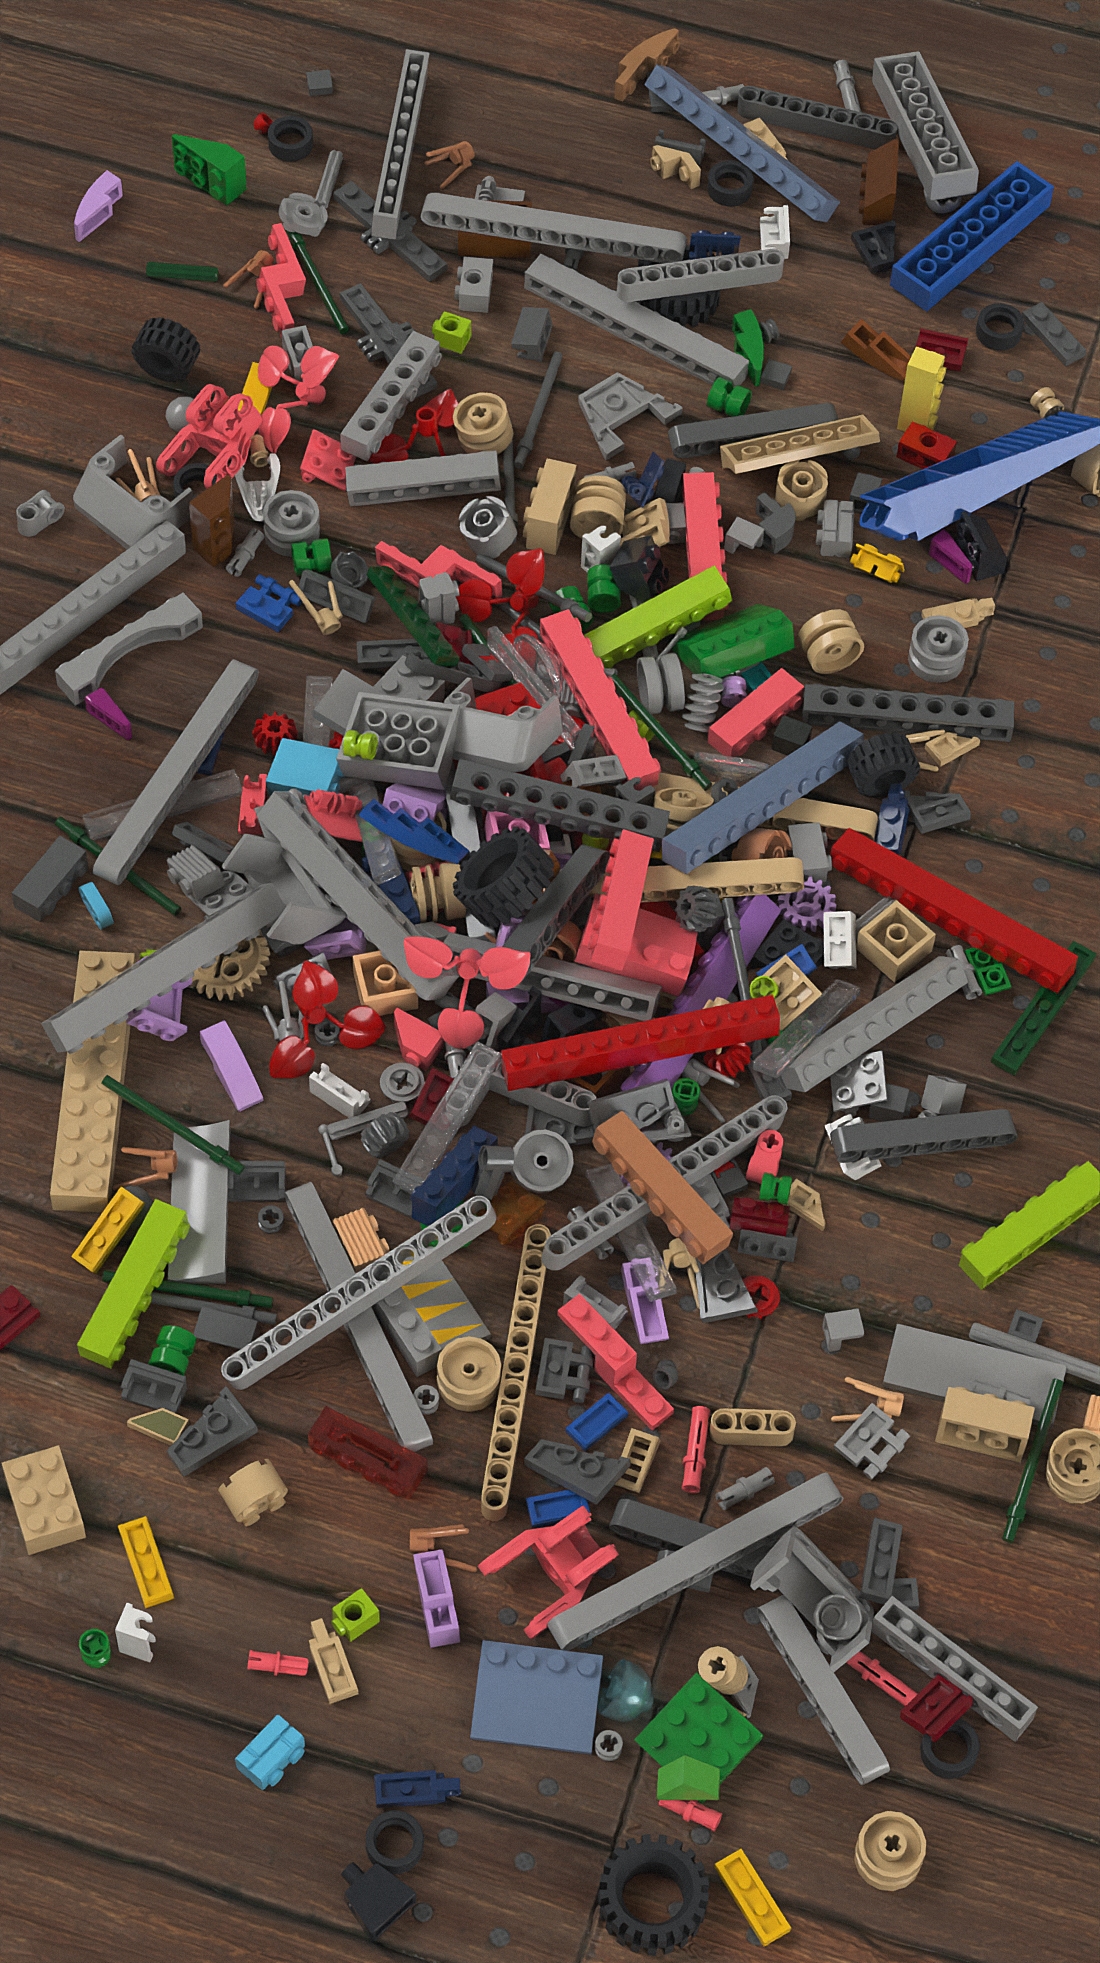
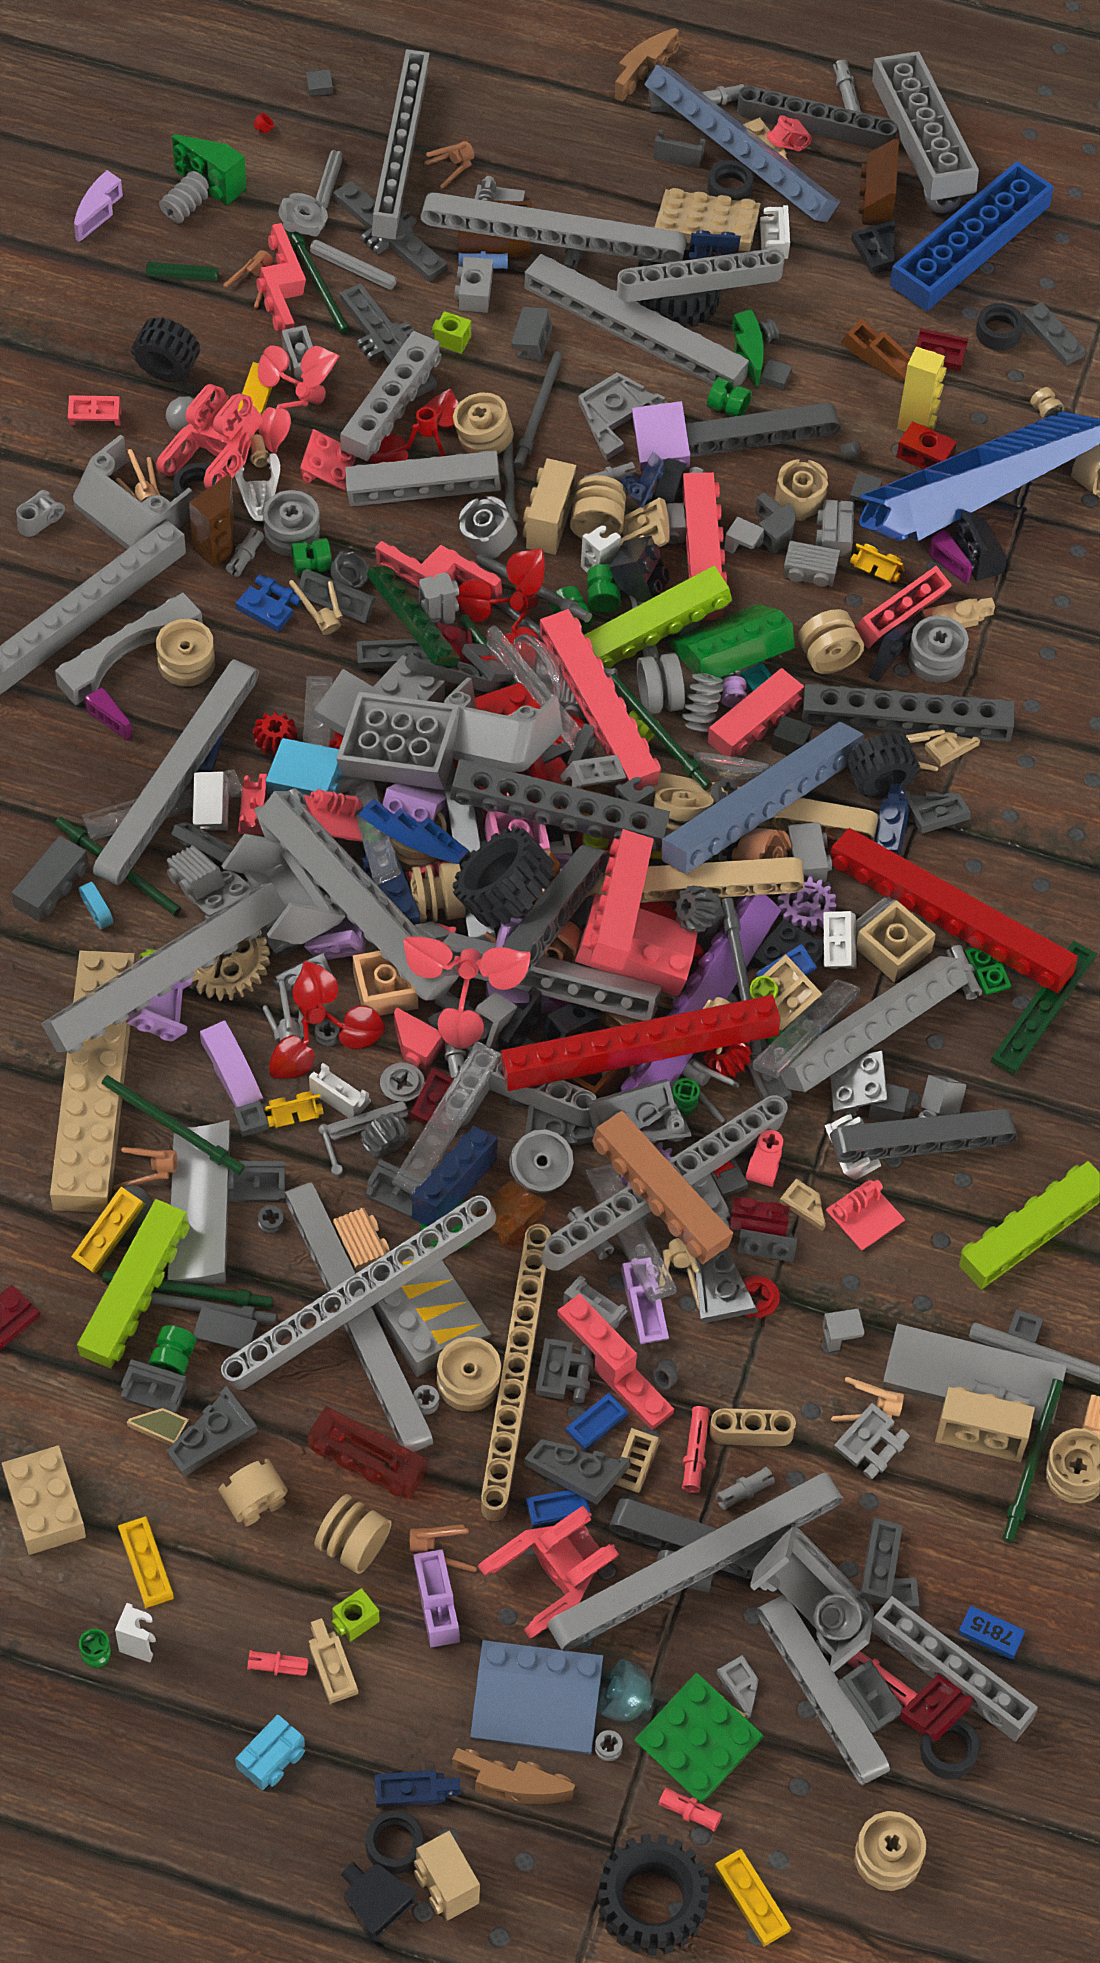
(94, 409): none -> coral hinge
(184, 197): none -> light grey piece
(185, 652): none -> tan wheel
(211, 800): none -> white hinge
(251, 1118): none -> dark grey tile
(290, 152): black tyre -> none
(304, 1106): none -> yellow hinge
(353, 264): none -> light grey axle
(356, 1535): none -> tan wheel
(360, 744): lime wheel -> none
(447, 1876): none -> tan brick
(493, 1164): dark grey piece -> none
(499, 260): none -> medium blue pin
(524, 1785): none -> medium nougat slope
(661, 431): none -> lavender panel
(672, 161): tan slope -> none
(680, 634): light grey hinge -> none
(688, 1780): bright green slope -> none
(699, 211): none -> tan plate
(711, 1670): tan piece -> none
(769, 1185): green wheel -> none
(789, 134): none -> coral piece
(798, 444): tan arch -> none
(811, 564): none -> light grey brick
(865, 1214): none -> coral hinge
(871, 1696): none -> dark grey hinge
(891, 648): none -> black wing
(902, 606): none -> coral brick
(991, 1632): none -> blue tile

